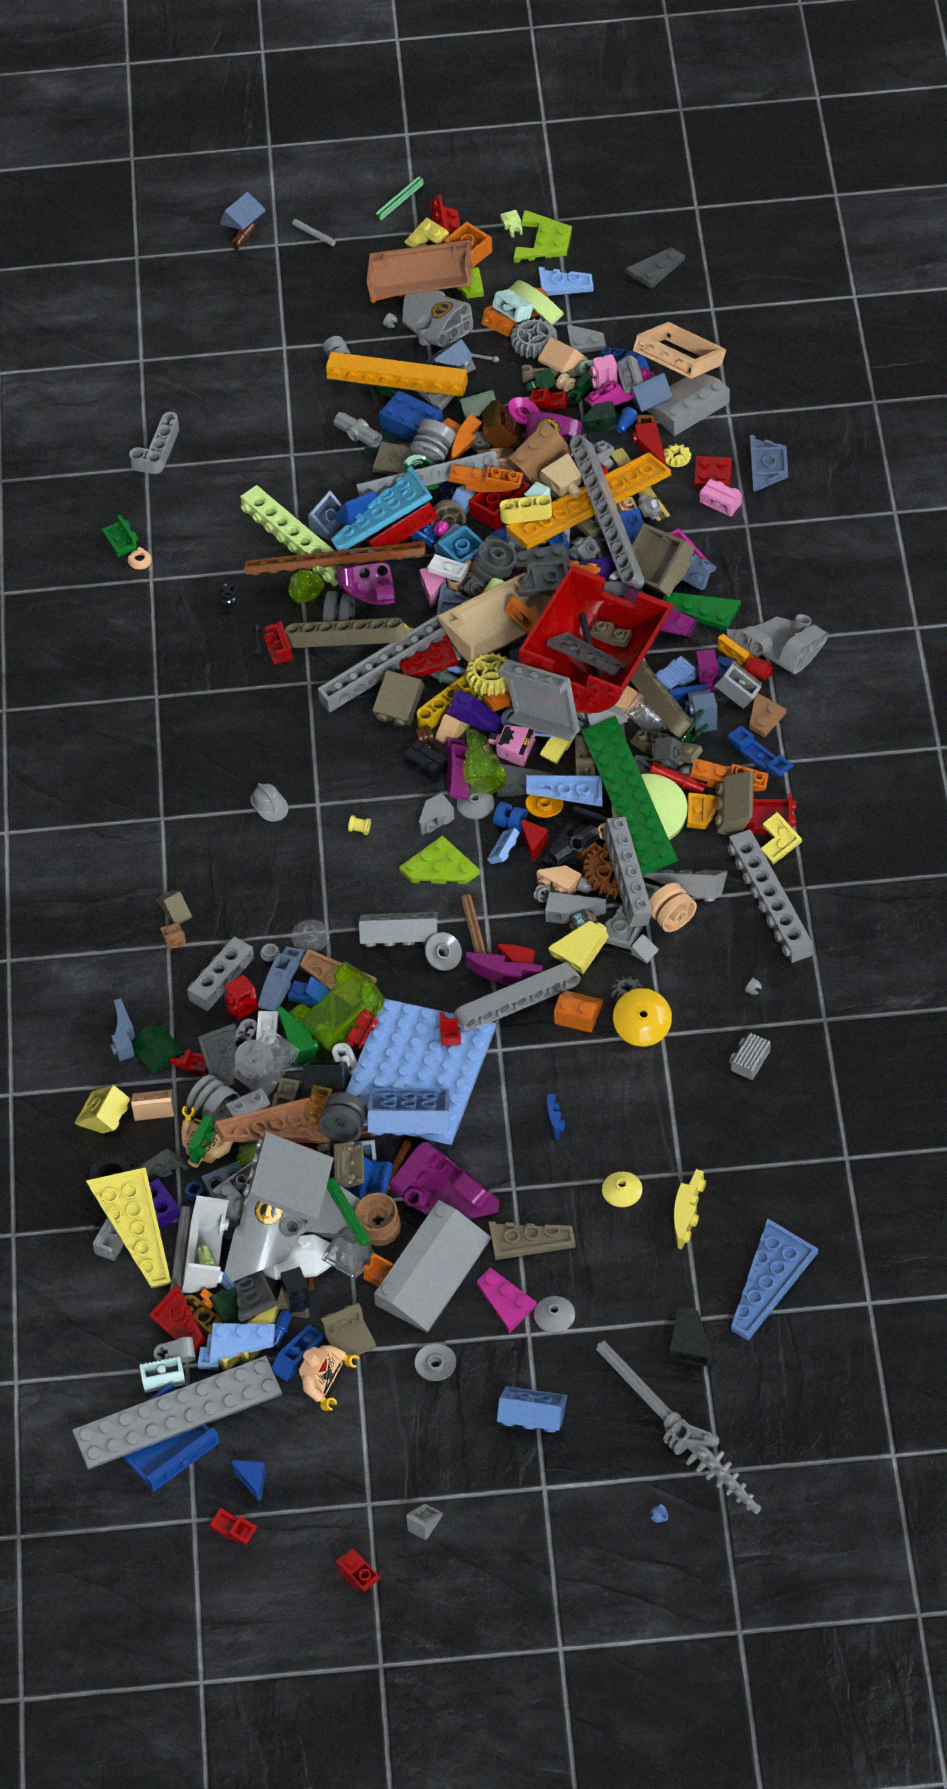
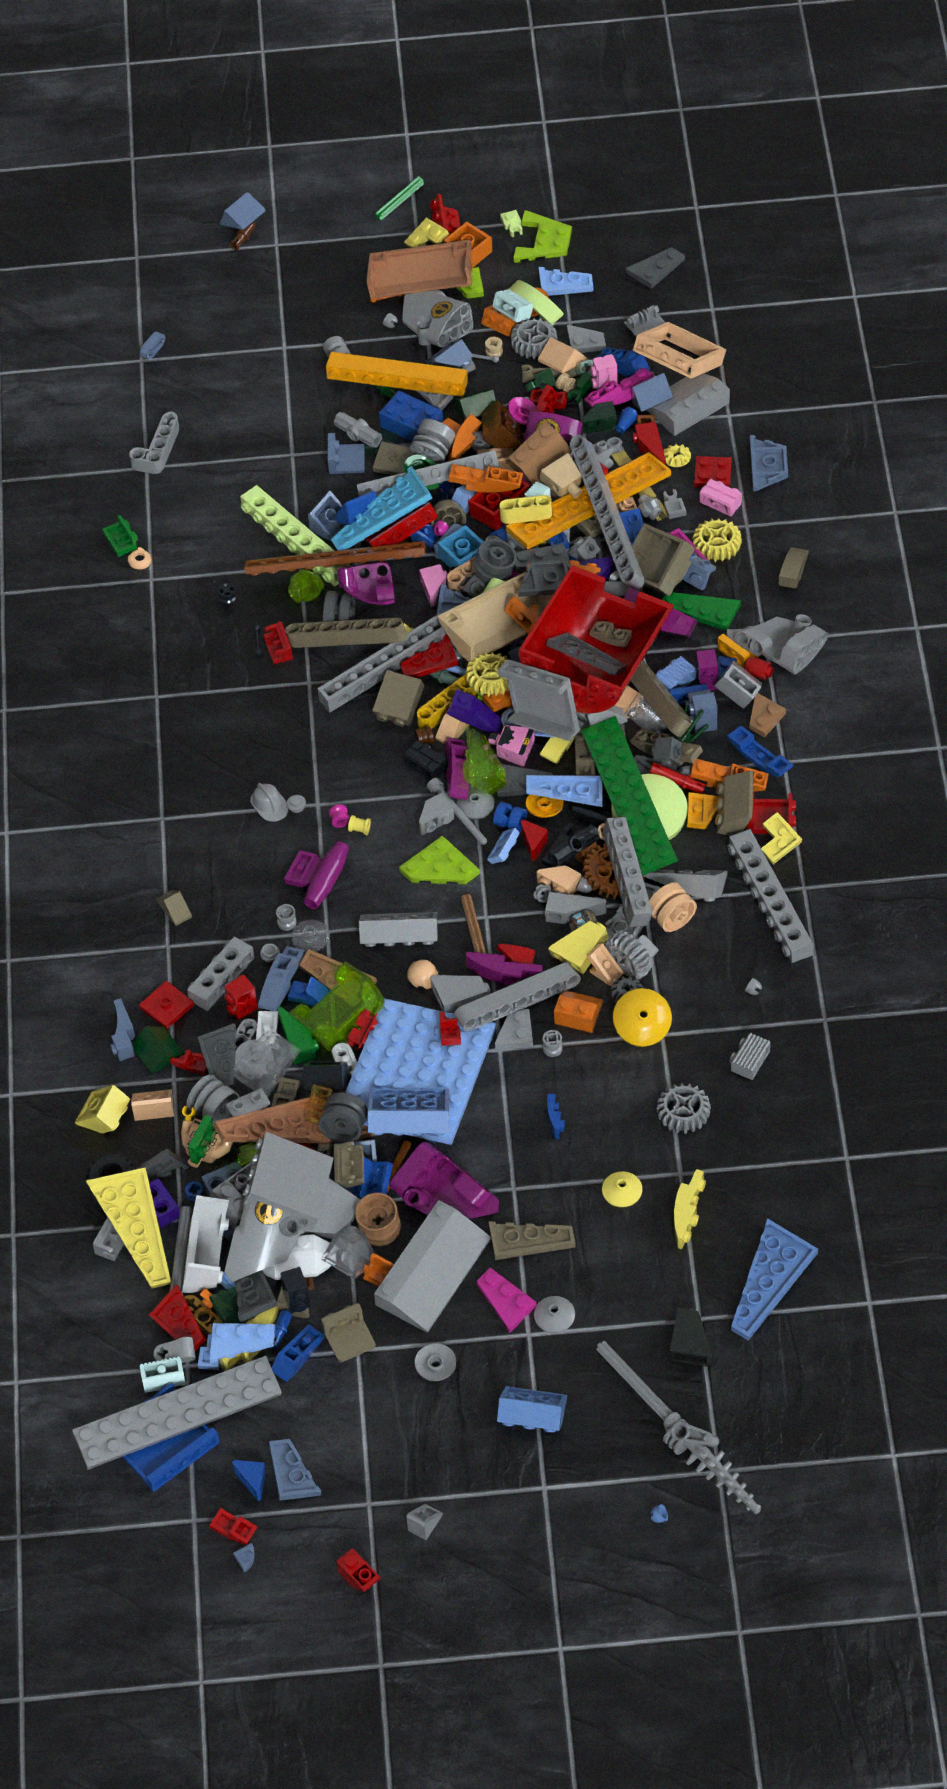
(152, 345): none -> sand blue beam
(166, 1005): none -> red plate
(173, 935): medium nougat bracket -> none
(205, 1258): yellowish green pin -> none
(245, 1557): none -> sand blue tile
(286, 917): none -> light grey wheel
(290, 1474): none -> sand blue wing
(296, 803): none -> light grey plate
(314, 232): light grey bar -> none
(317, 873): none -> magenta plate
(320, 1371): light nougat torso -> none
(339, 816): none -> dark pink wheel
(345, 458): none -> sand blue bracket
(347, 1212): green axle -> none
(420, 973): none -> light nougat hair
(436, 787): none -> light grey piece
(448, 568): white plate -> none
(451, 951): light grey dish -> none
(457, 990): none -> light grey slope
(494, 347): none -> tan wheel
(515, 1031): none -> light grey wing
(546, 400): none -> red slope
(552, 1043): none -> light grey wheel
(587, 638): black bar -> none
(604, 965): none -> light nougat slope
(616, 443): none -> light grey plate
(629, 373): light grey slope -> none
(629, 954): none -> light grey gear
(644, 321): none -> light grey hinge
(673, 505): none -> light grey plate
(684, 1100): none -> light grey gear
(716, 534): none -> light yellow gear
(793, 567): none -> dark tan slope

